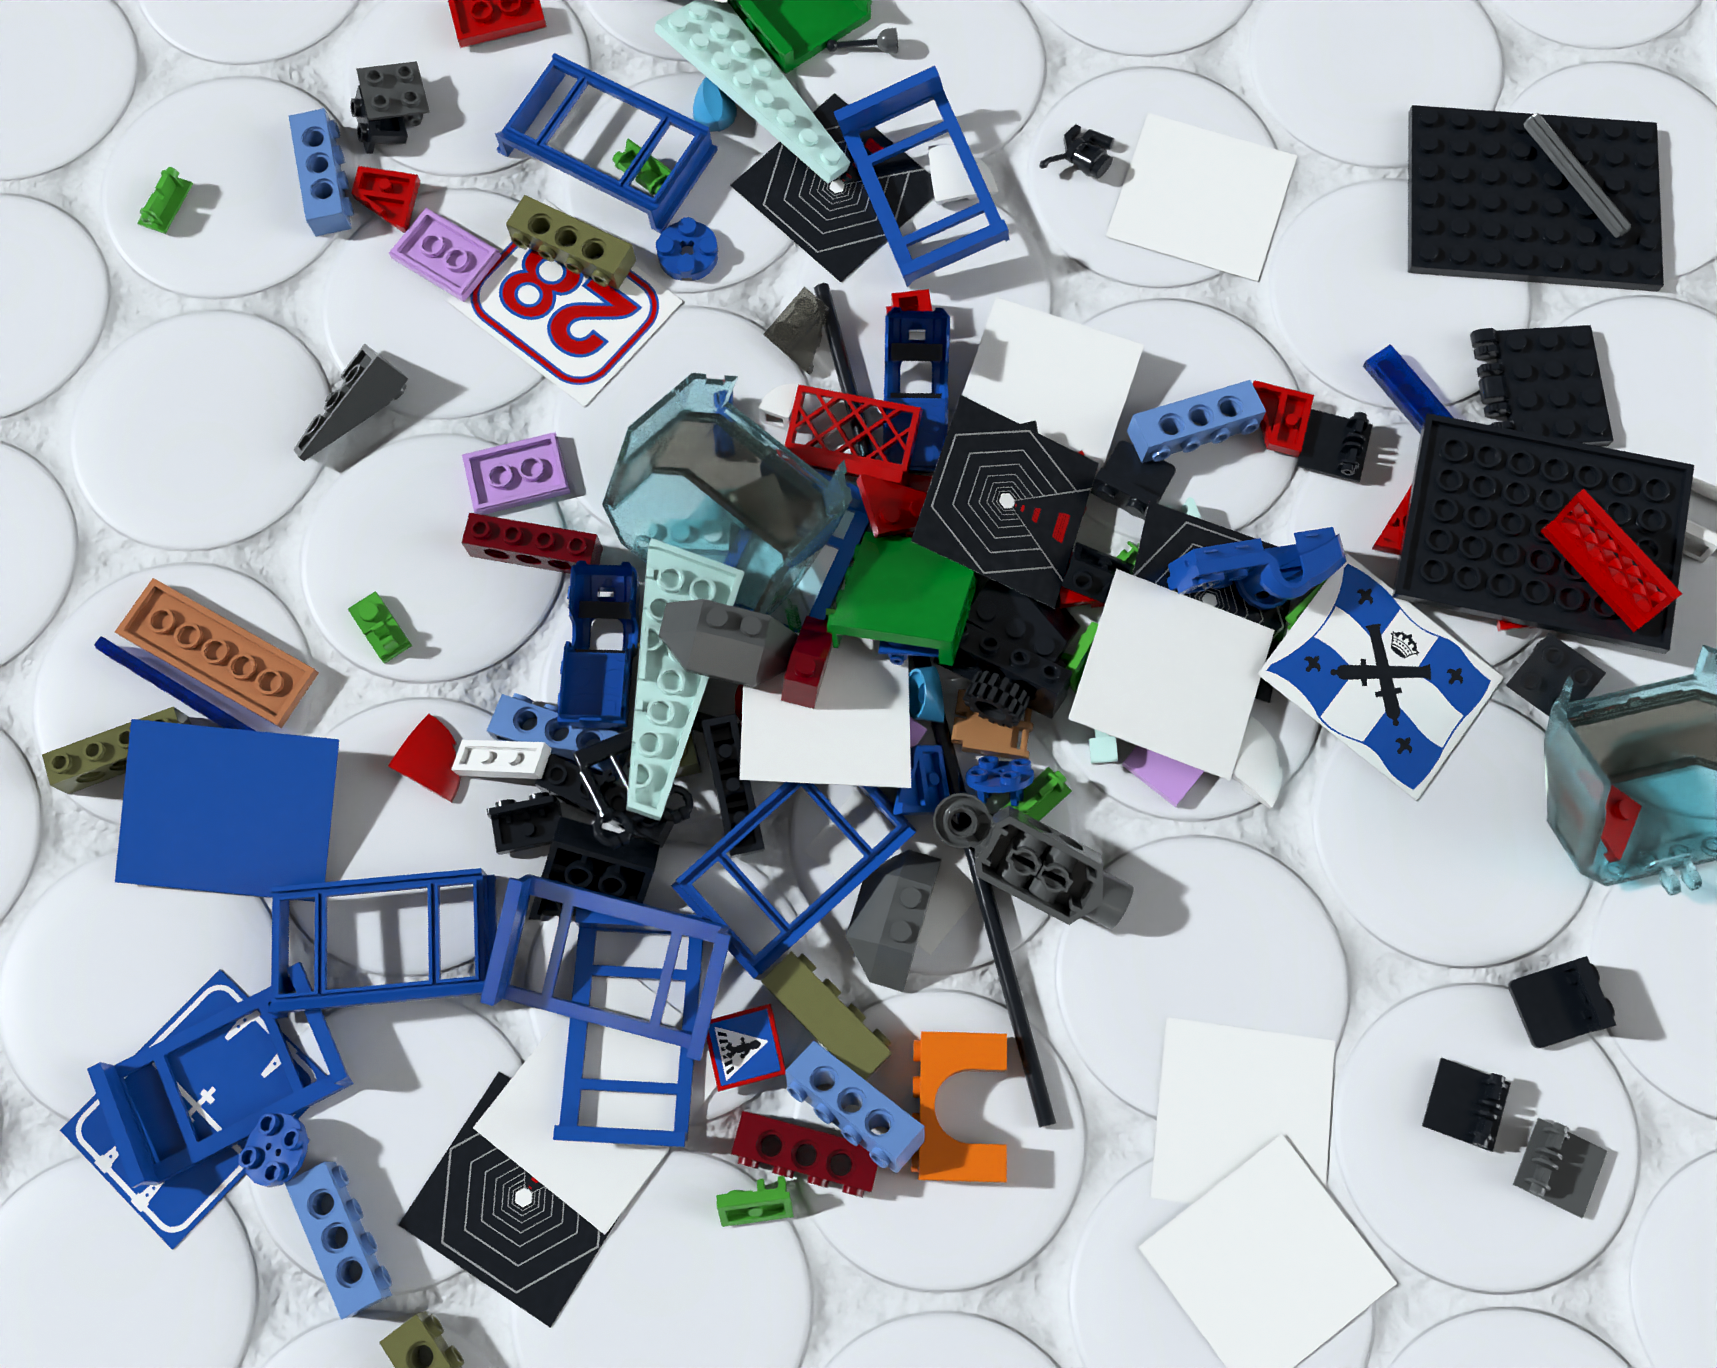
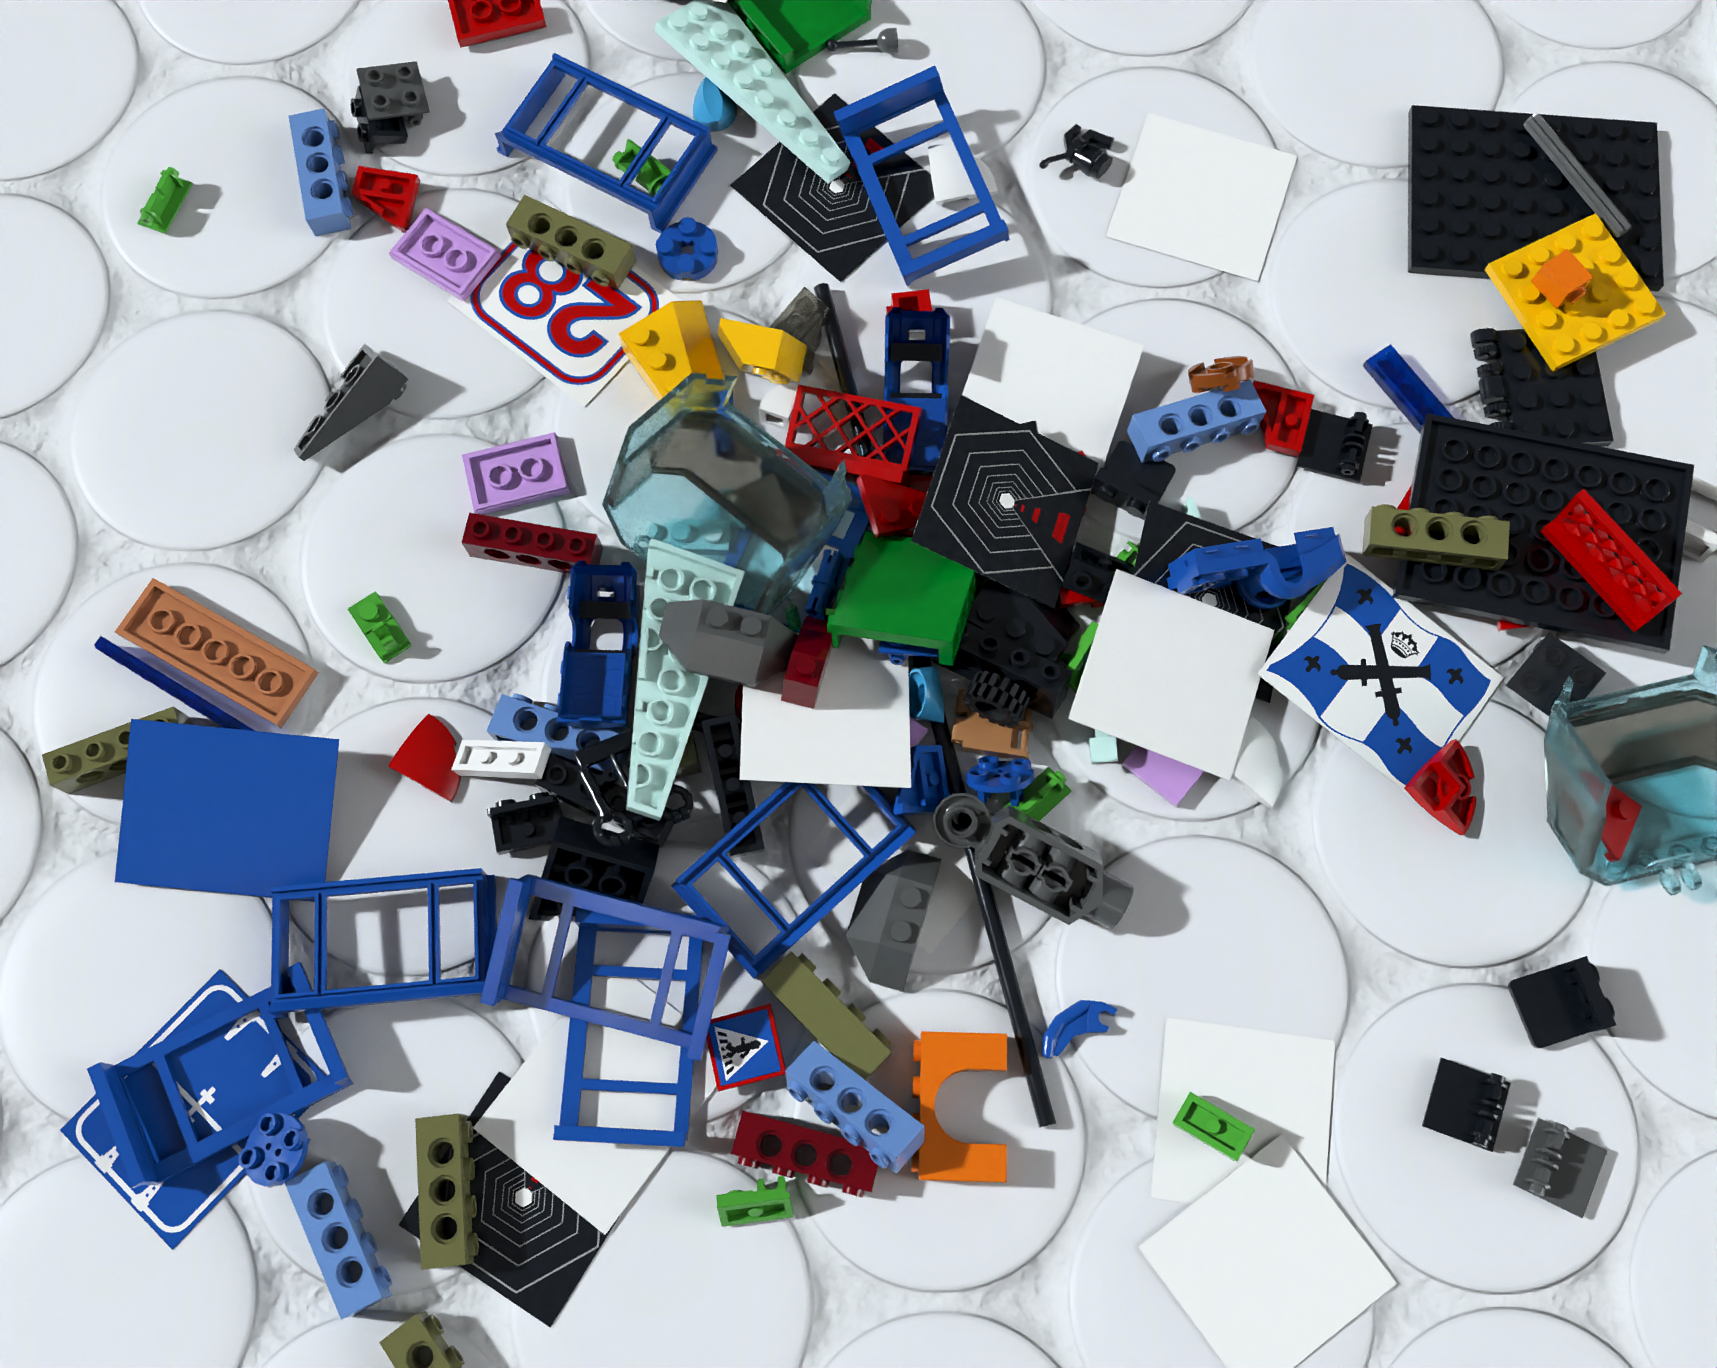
(435, 1247): none -> olive brick
(671, 346): none -> yellow wedge
(763, 351): none -> yellow wedge
(824, 583): none -> blue pin
(1074, 1021): none -> blue piece
(1213, 1127): none -> bright green plate
(1225, 373): none -> dark orange plate
(1445, 788): none -> red brick
(1488, 531): none -> olive brick
(1562, 279): none -> orange brick
(1610, 310): none -> yellow plate

